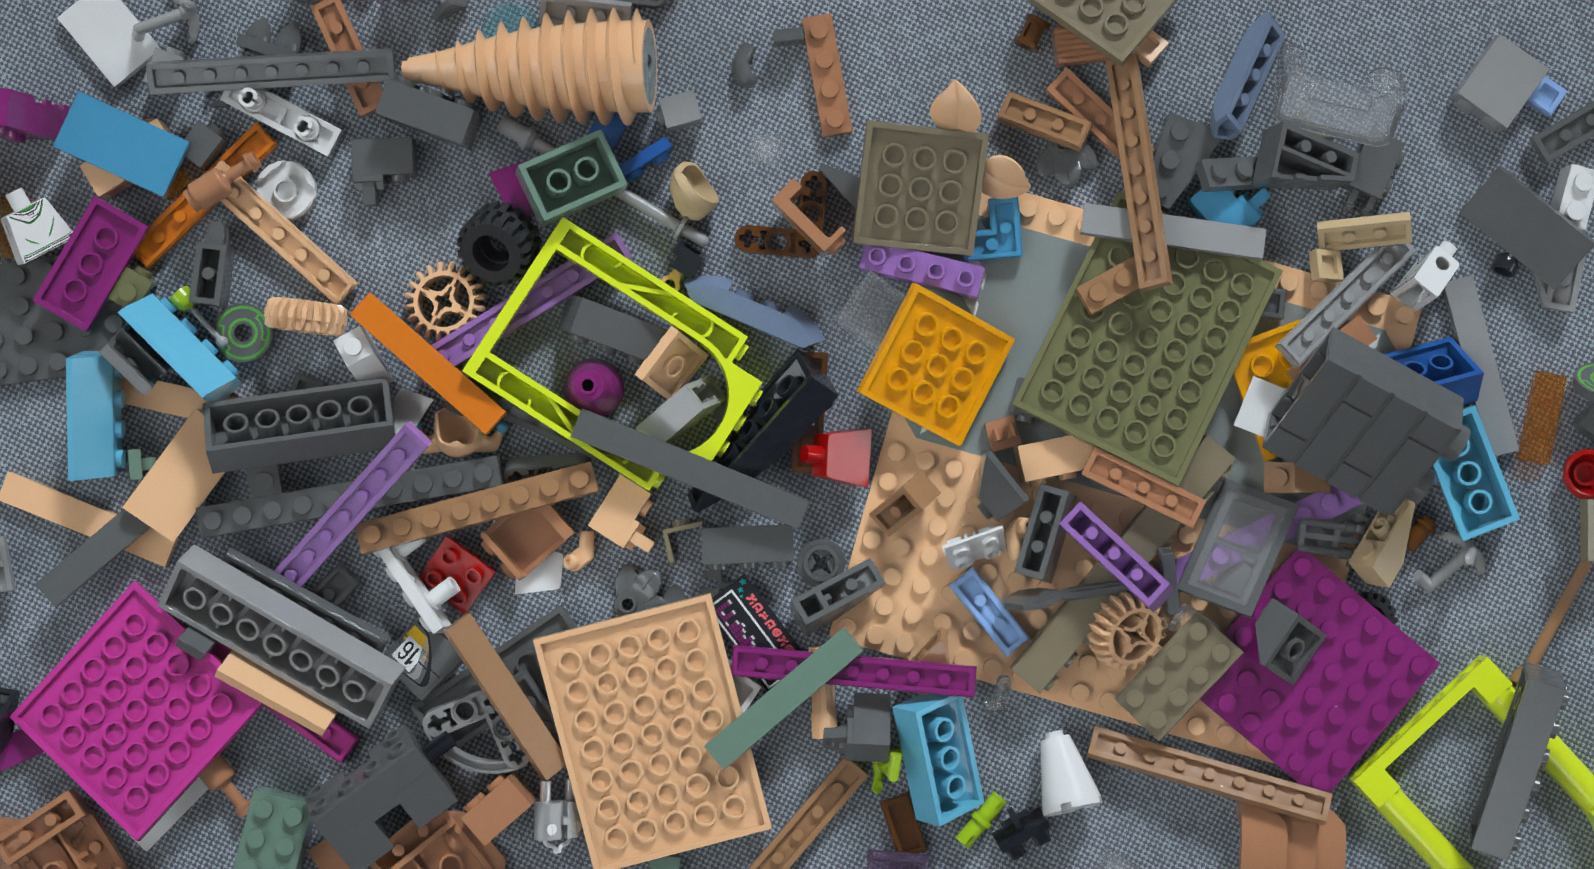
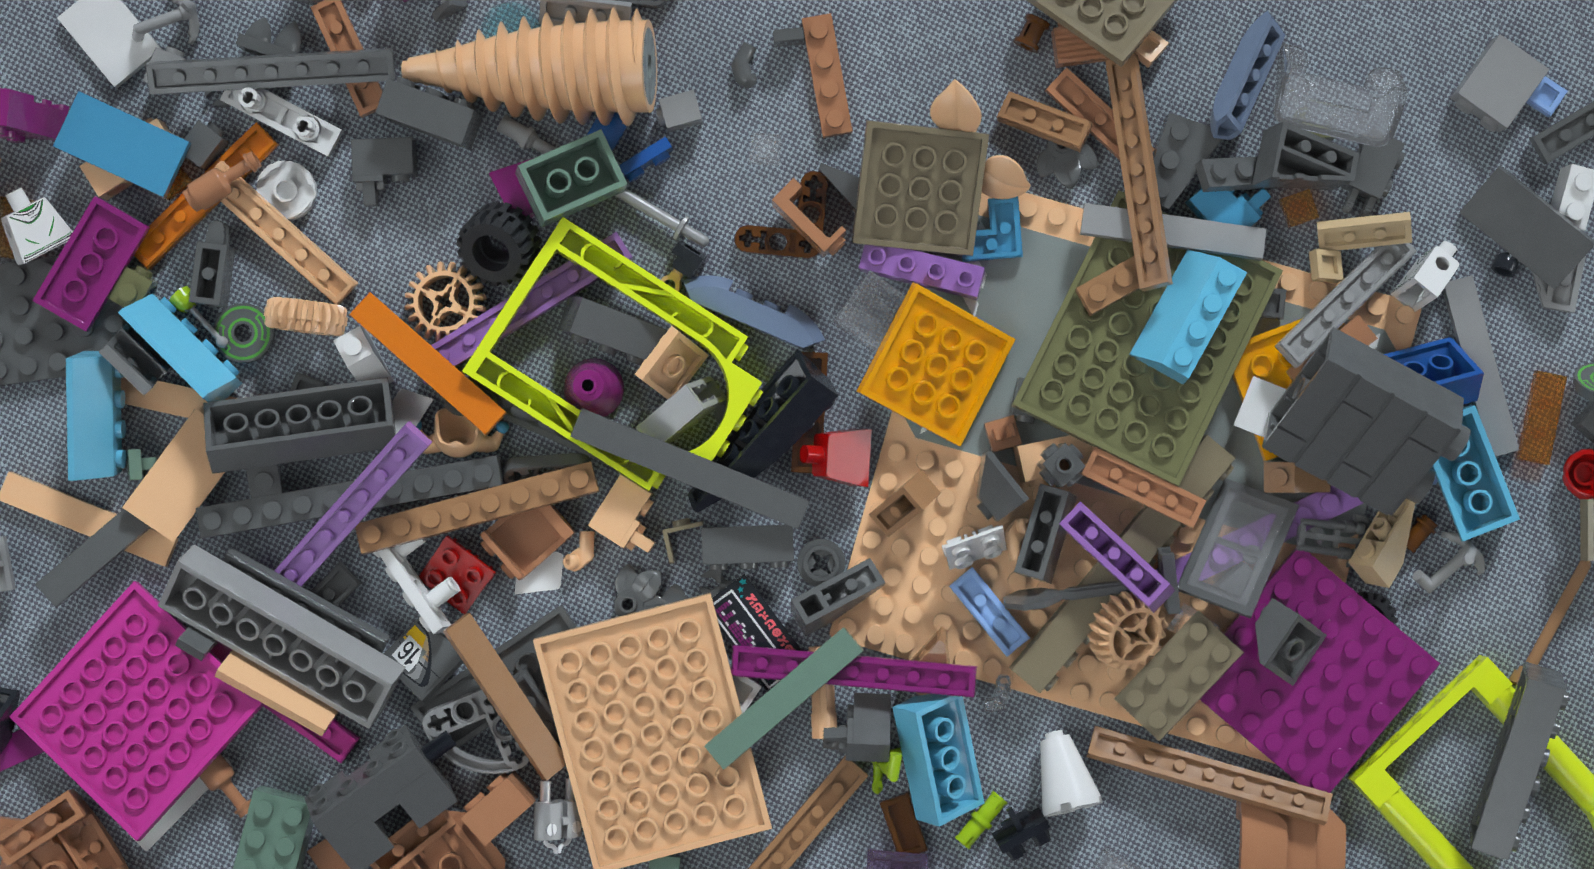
(692, 191): tan hair -> none
(1050, 467): none -> dark grey brick
(1188, 314): none -> medium azure slope
(1299, 208): none -> clear orange plate

